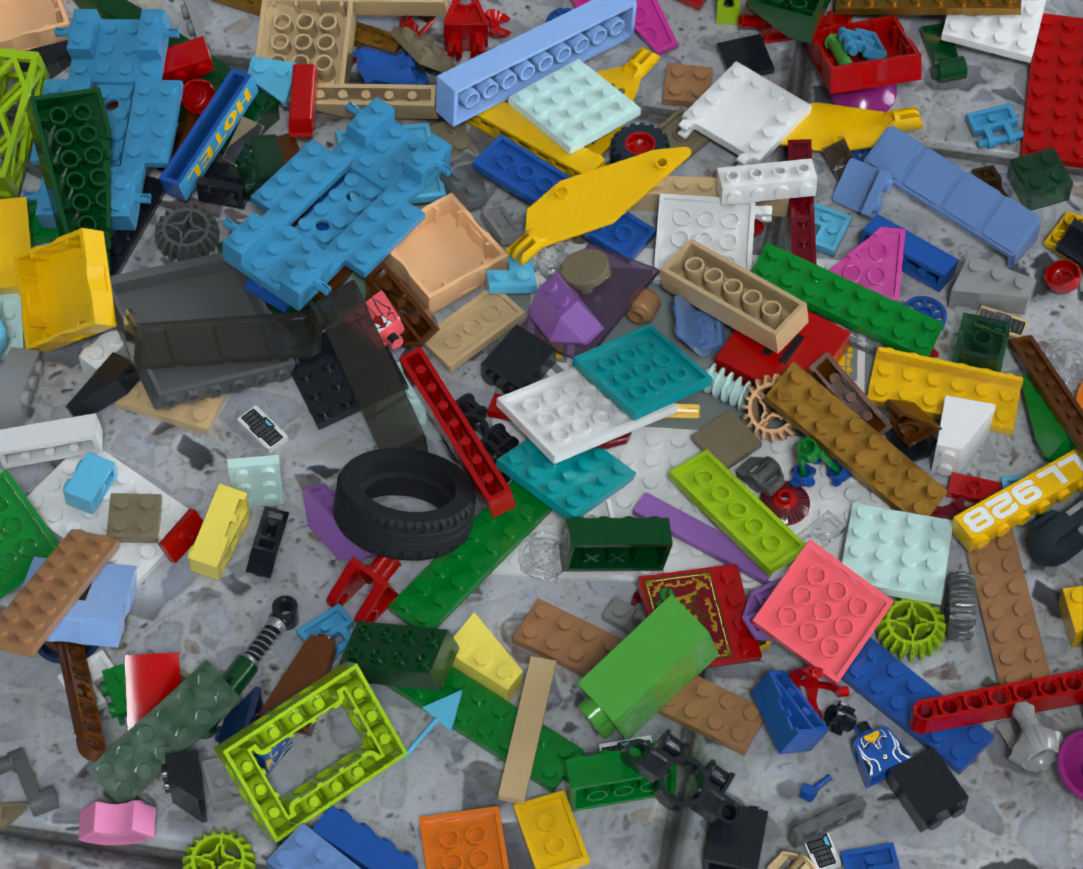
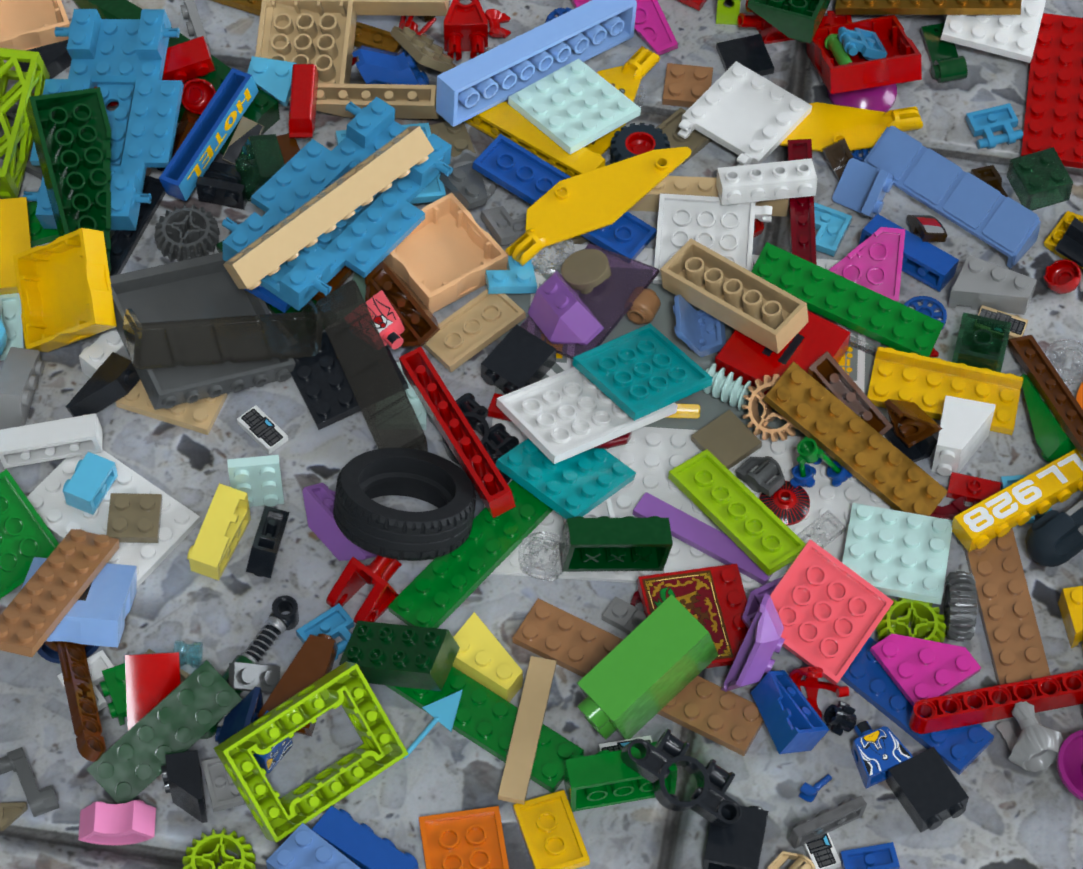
(181, 536): red plate -> none
(189, 653): none -> clear light blue wheel
(248, 676): none -> dark grey plate
(328, 208): none -> tan brick
(757, 647): none -> medium lavender wedge
(924, 666): none -> dark pink plate
(927, 227): none -> dark brown slope

